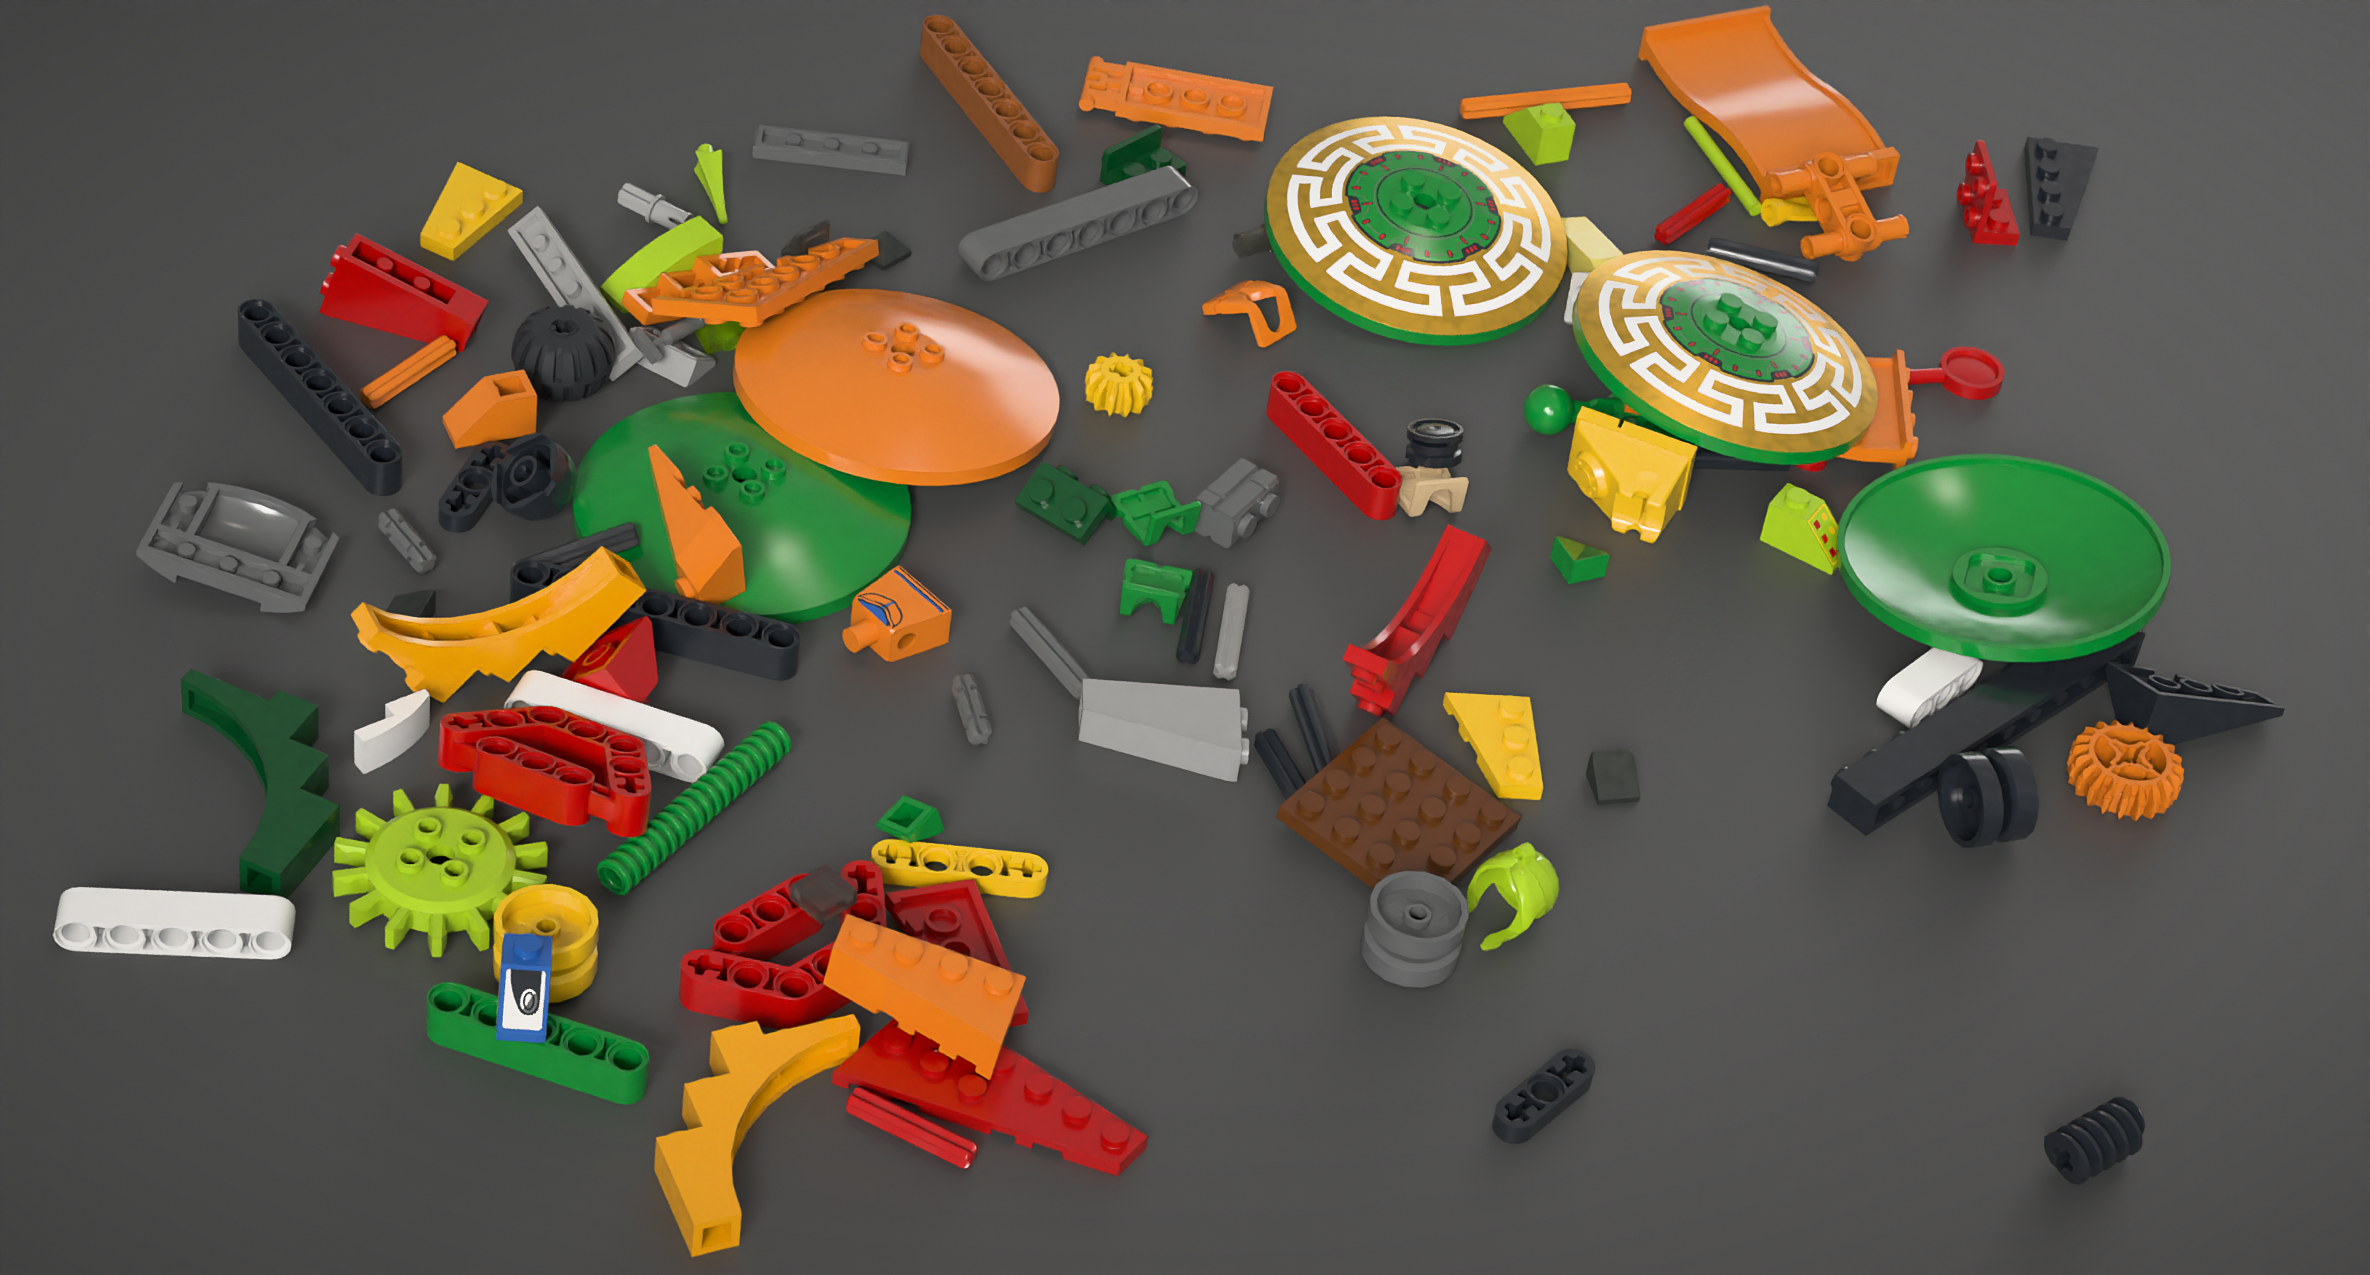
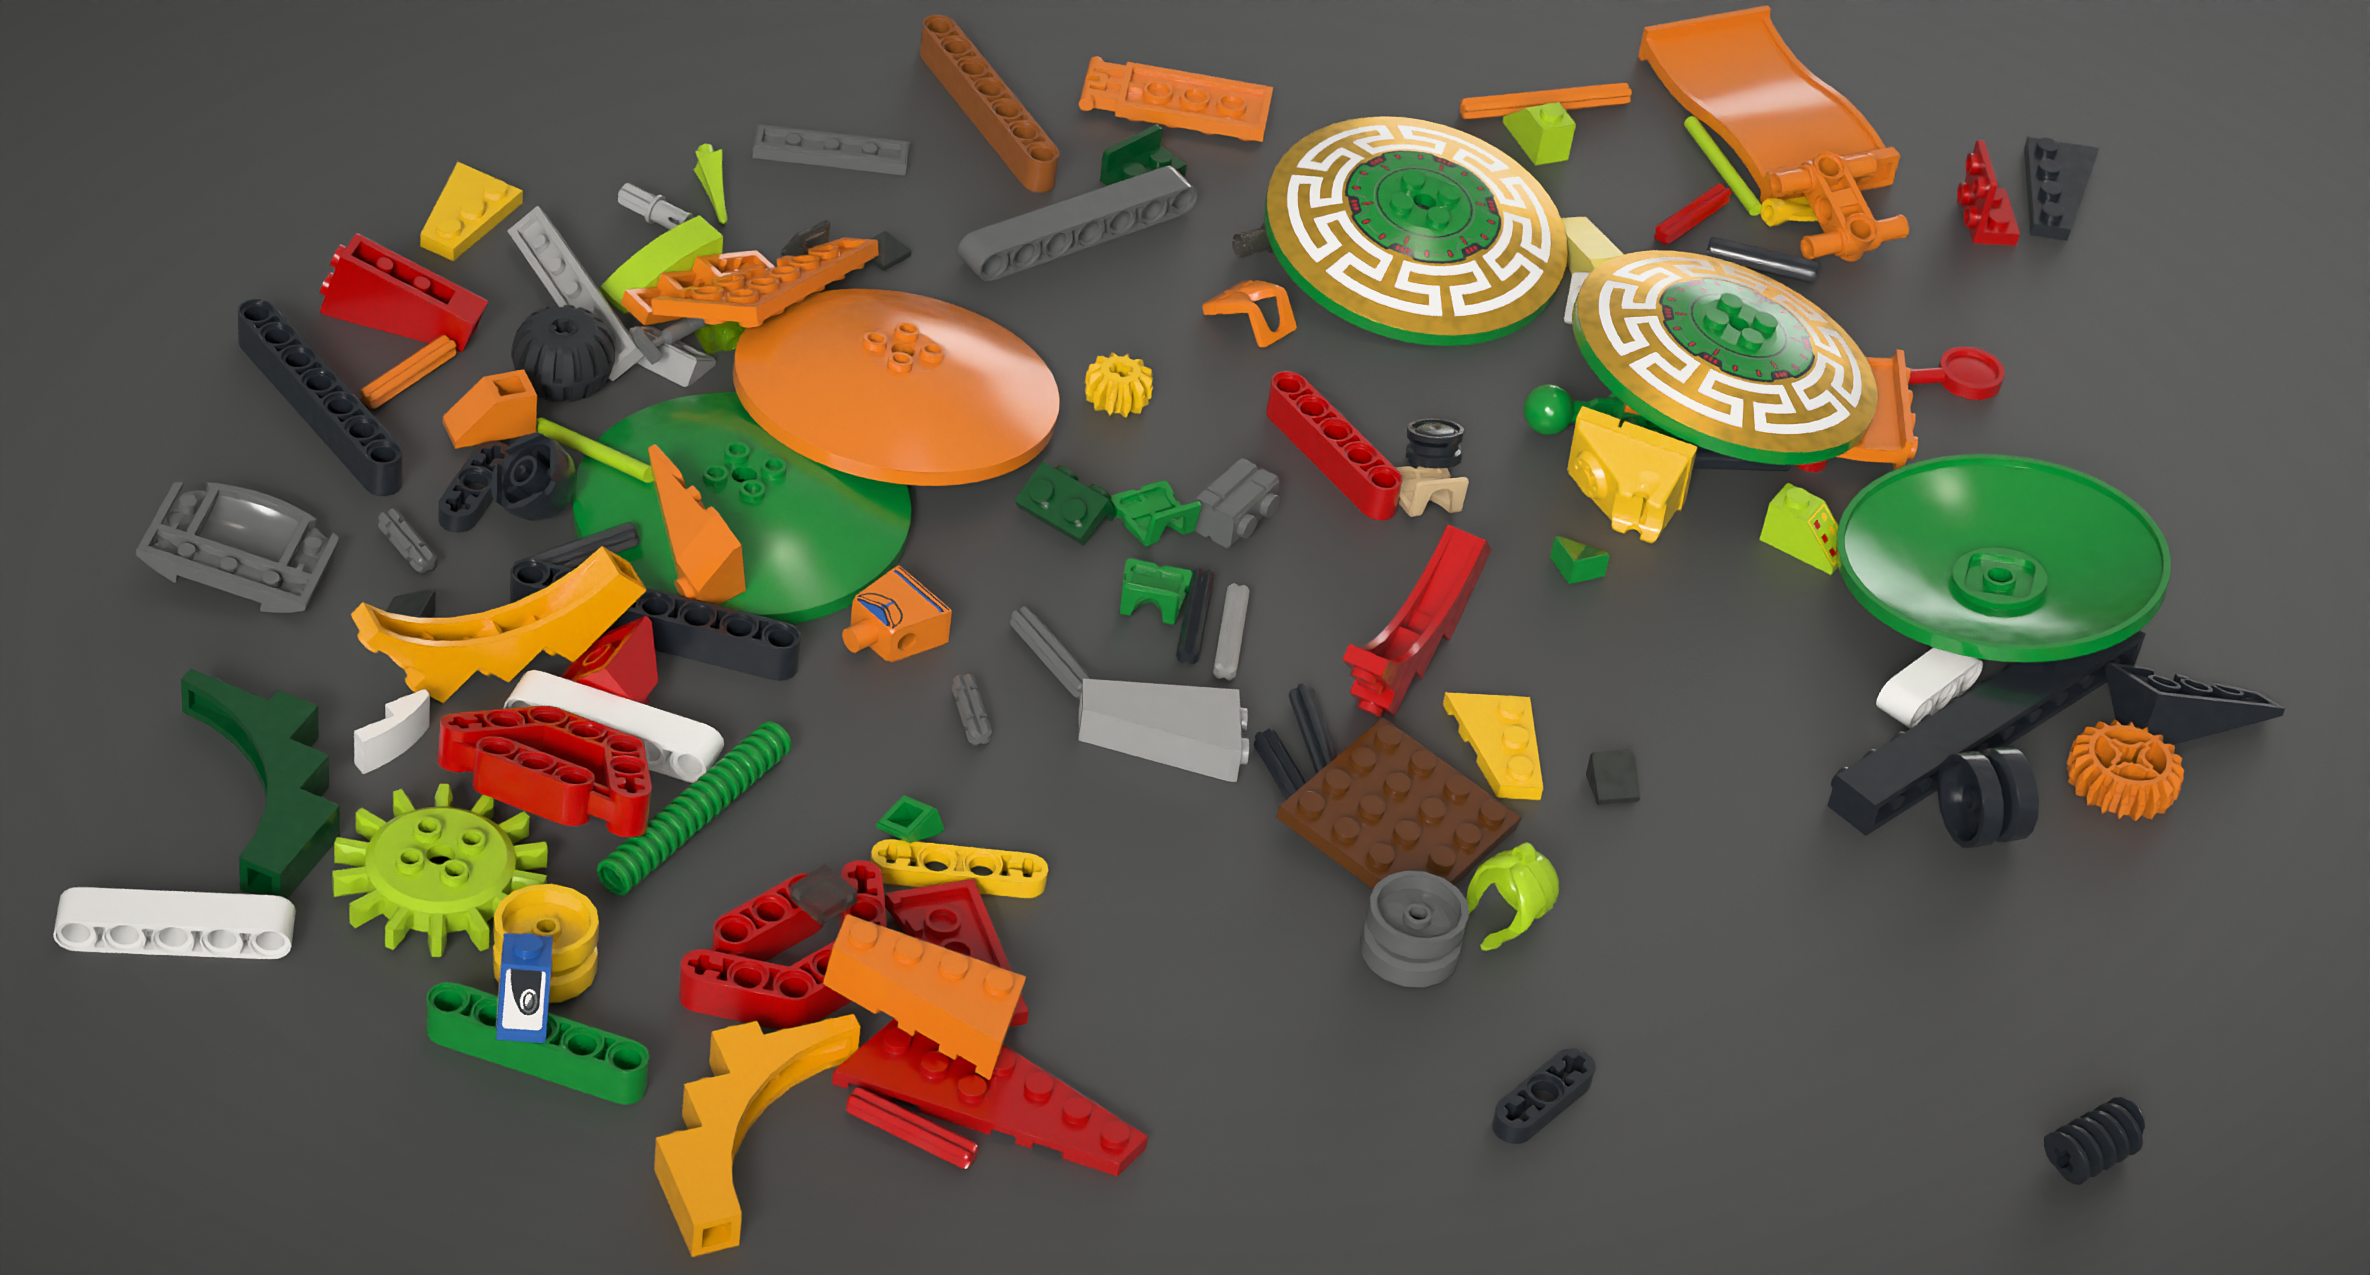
(594, 449): none -> lime bar

